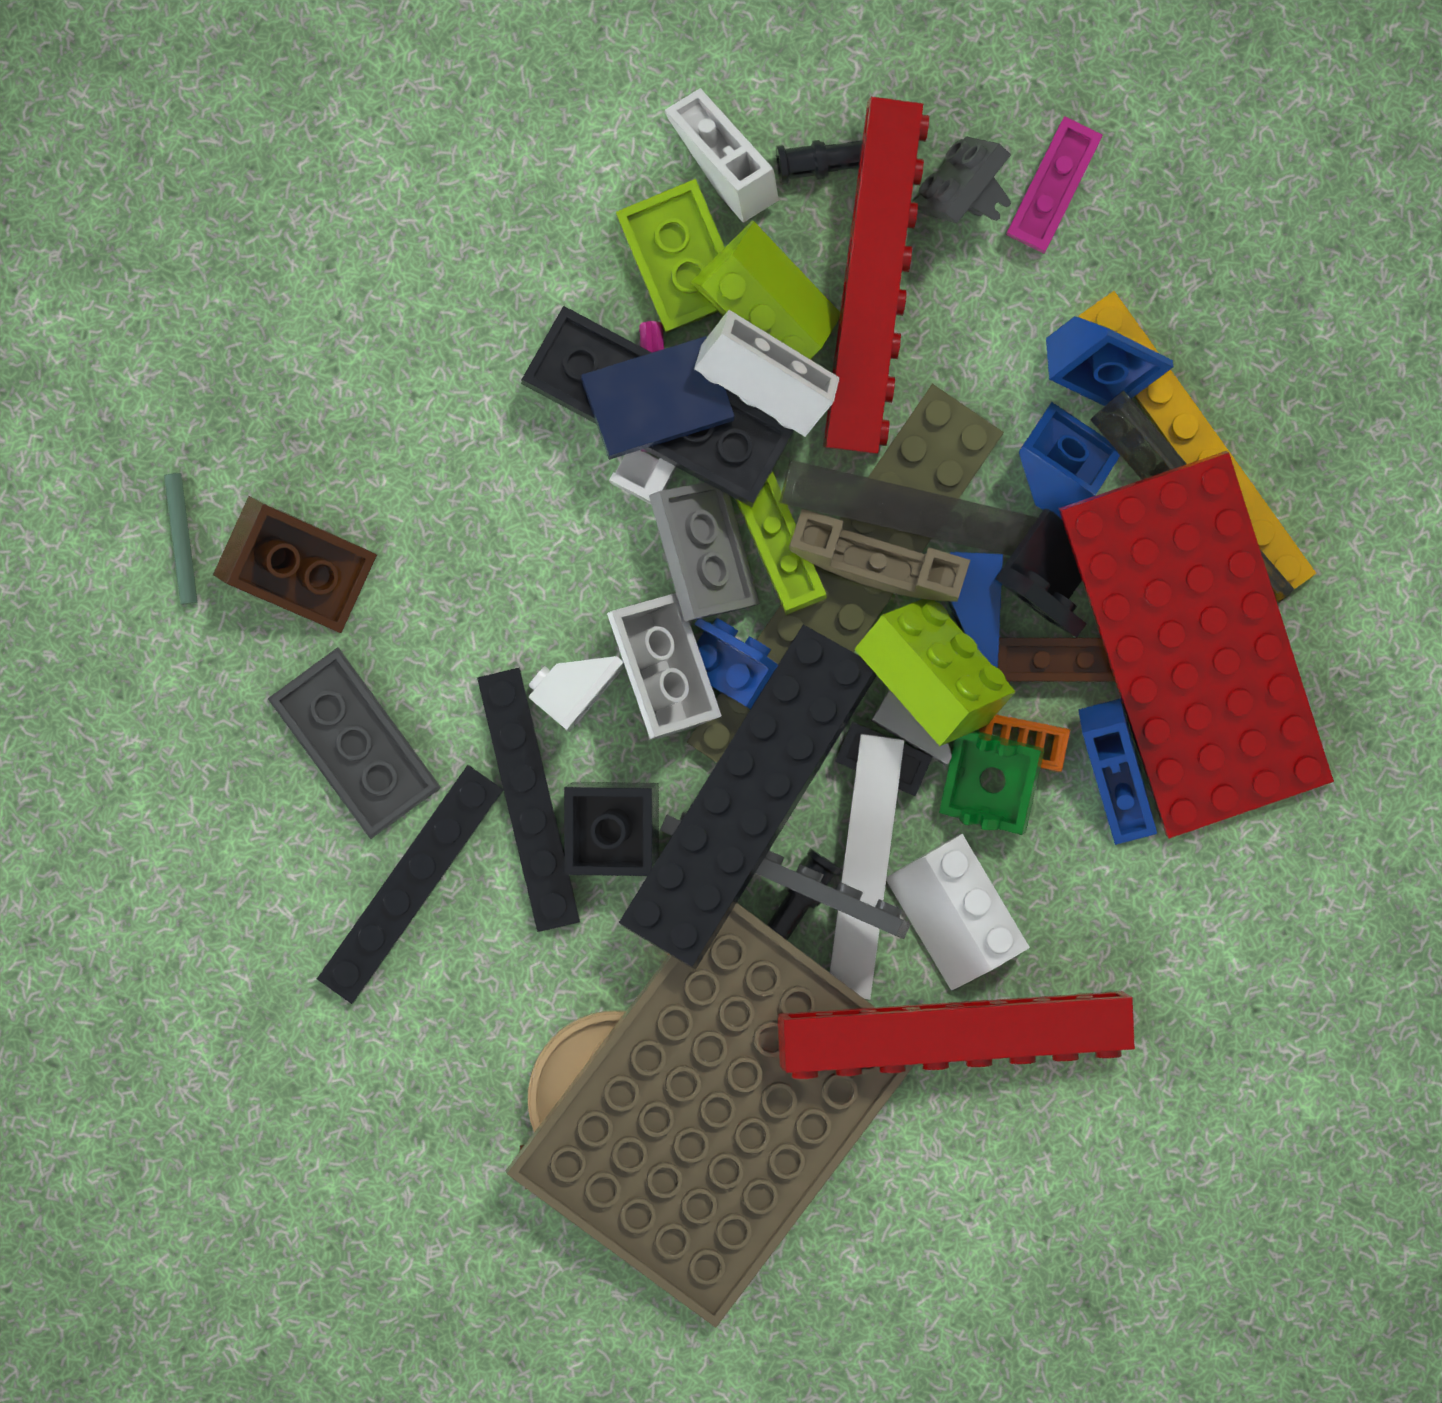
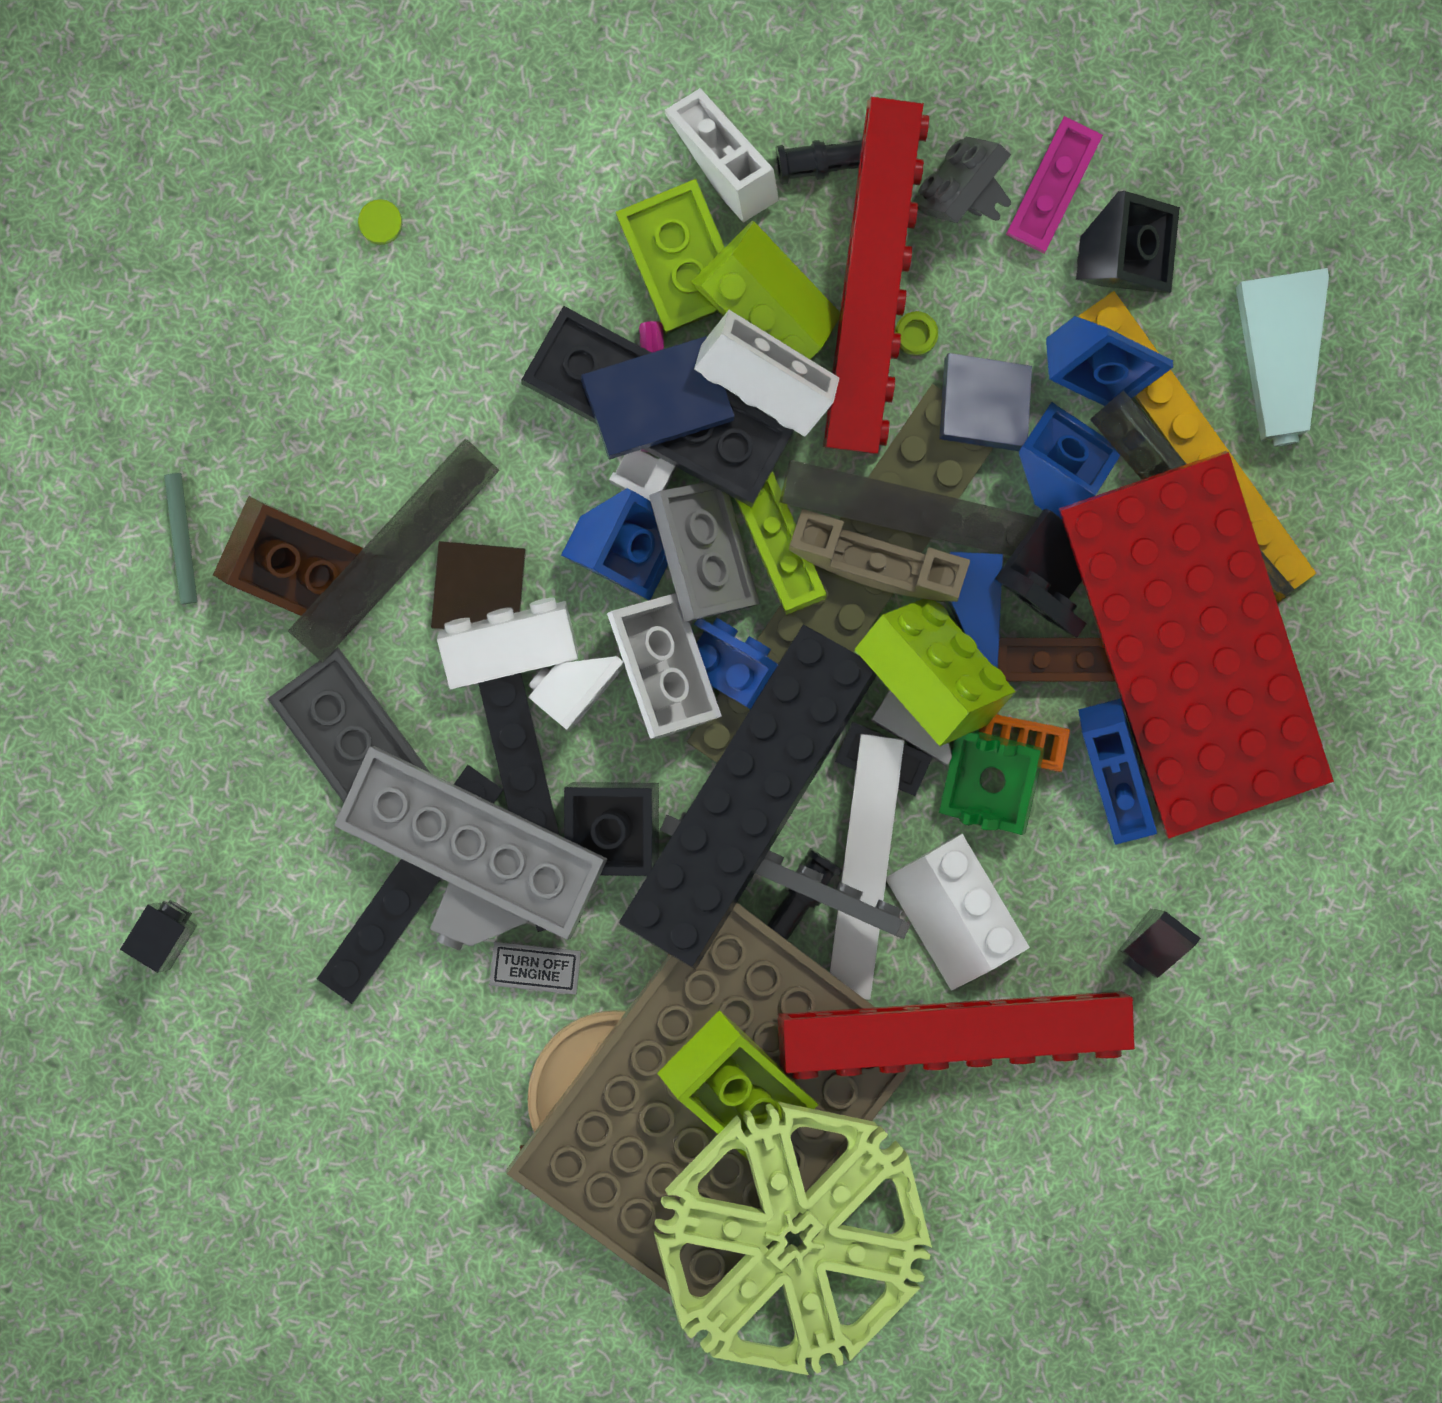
(159, 935): none -> black brick
(380, 222): none -> lime tile
(393, 550): none -> clear smoke plate
(470, 842): none -> light grey plate
(470, 919): none -> light grey slope
(476, 581): none -> dark brown tile
(507, 643): none -> white brick
(535, 968): none -> light grey tile
(620, 543): none -> blue slope
(726, 1074): none -> lime slope
(800, 1268): none -> yellowish green plate
(917, 332): none -> lime tile
(985, 402): none -> tile
(1130, 245): none -> black slope
(1157, 944): none -> black slope
(1282, 343): none -> light aqua slope

